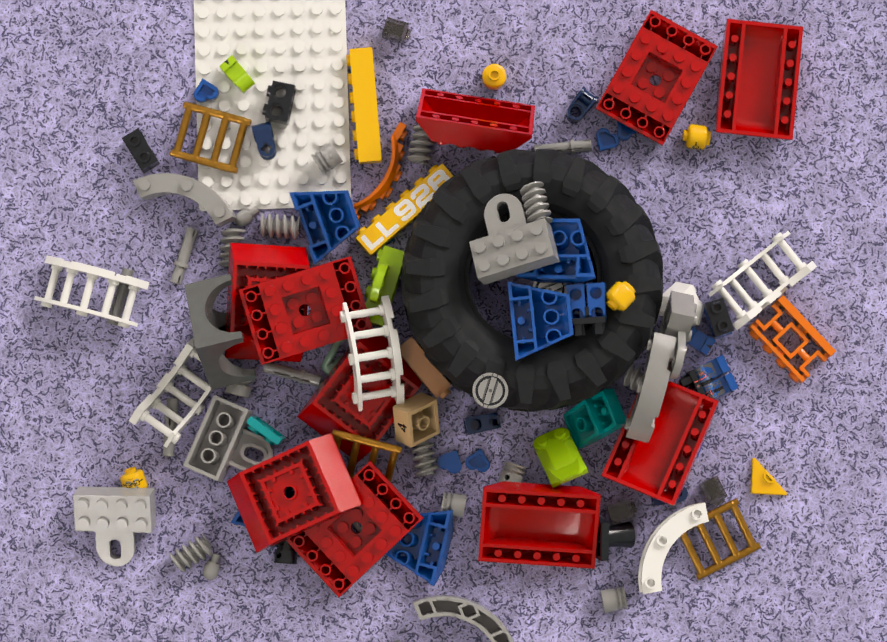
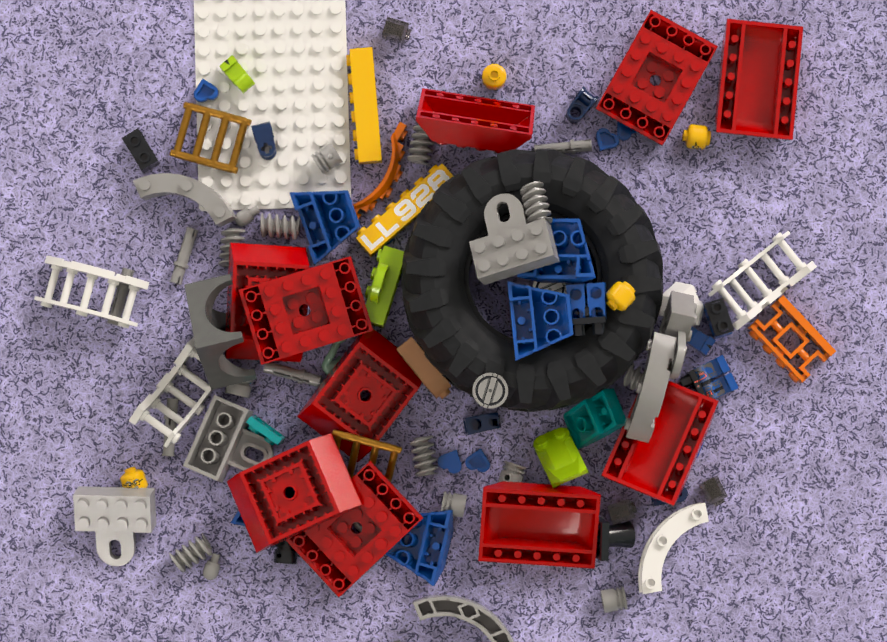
(284, 103): black brick -> none
(392, 352): white fence -> none
(416, 420): tan brick -> none
(735, 554): pearl gold bar -> none
(763, 482): yellow tile -> none

